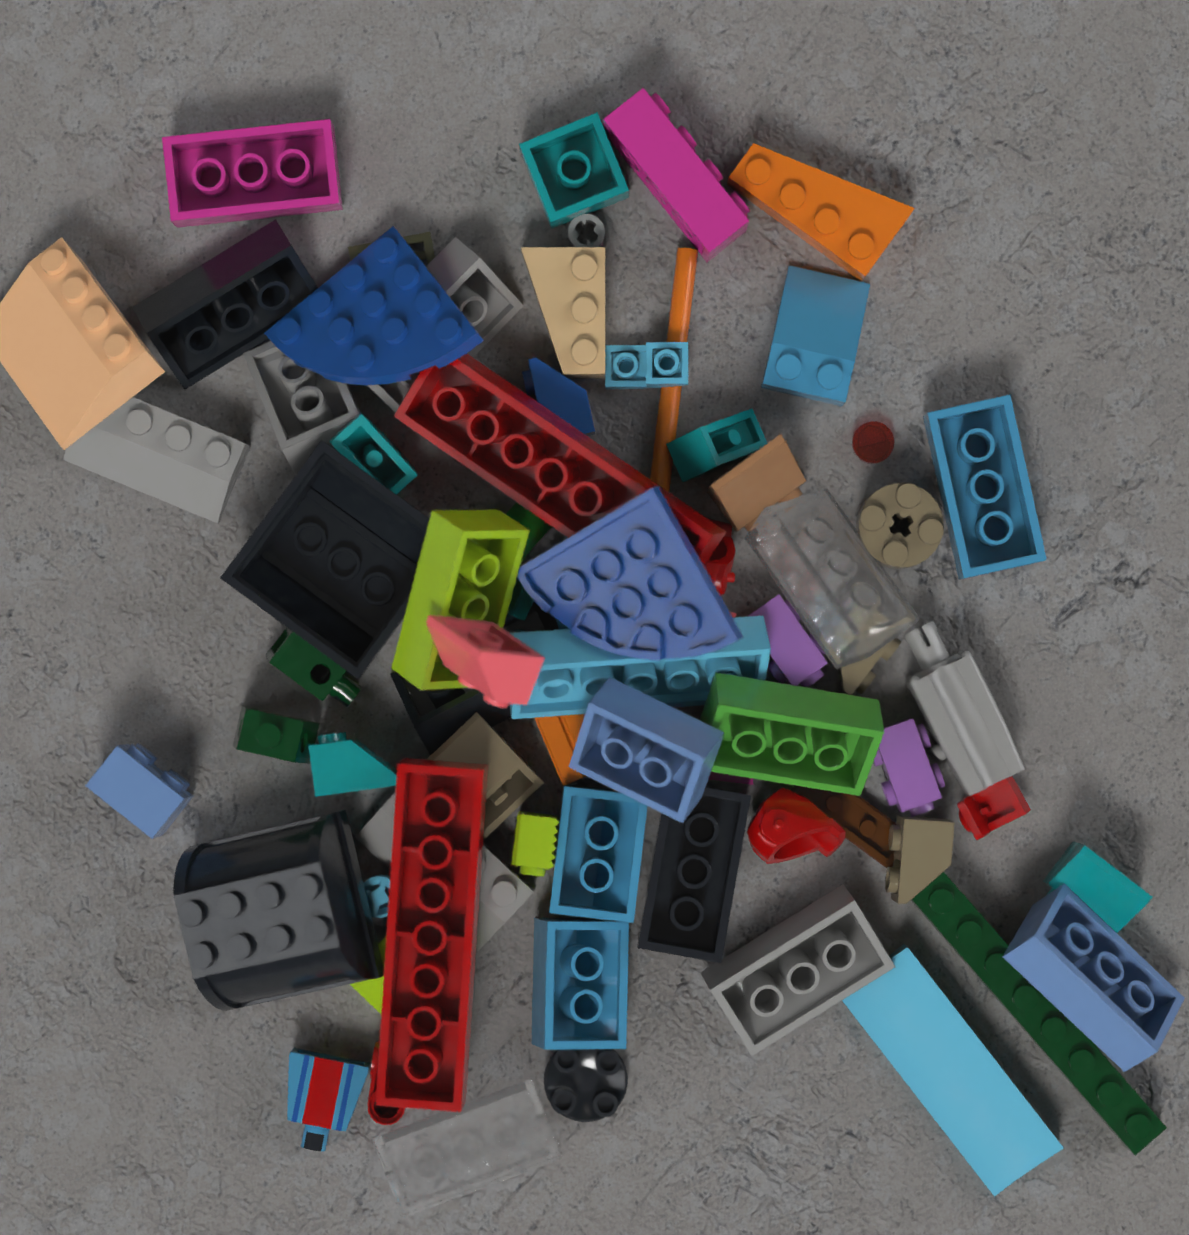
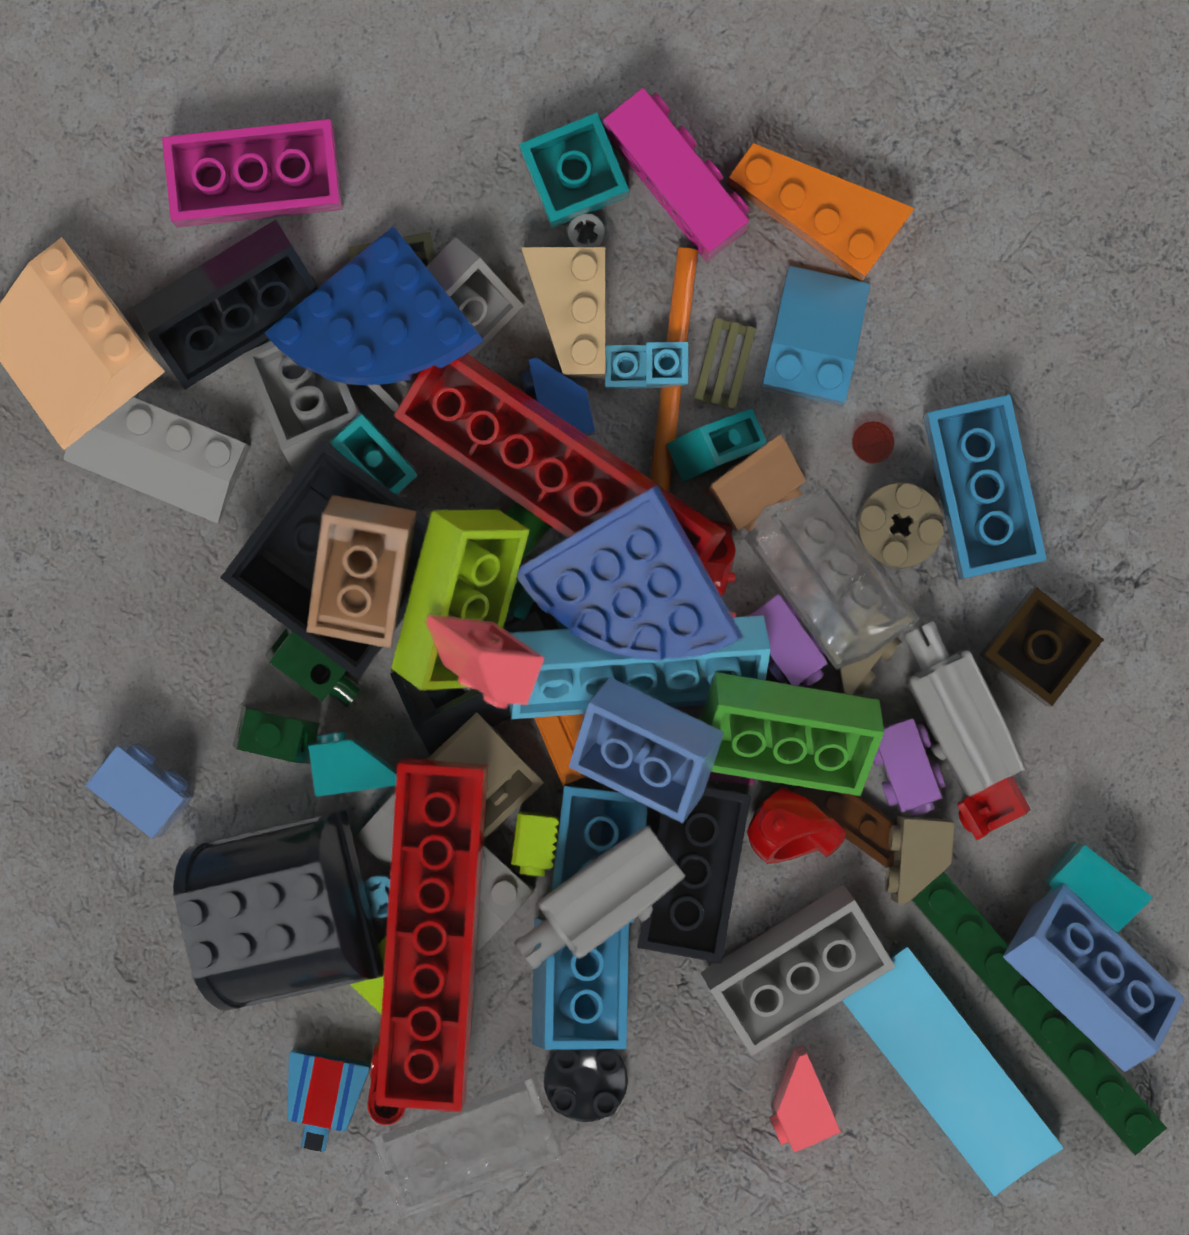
(360, 570): none -> medium nougat slope
(602, 898): none -> light grey piece
(734, 329): none -> olive tile
(802, 1106): none -> coral slope
(1041, 647): none -> dark brown brick

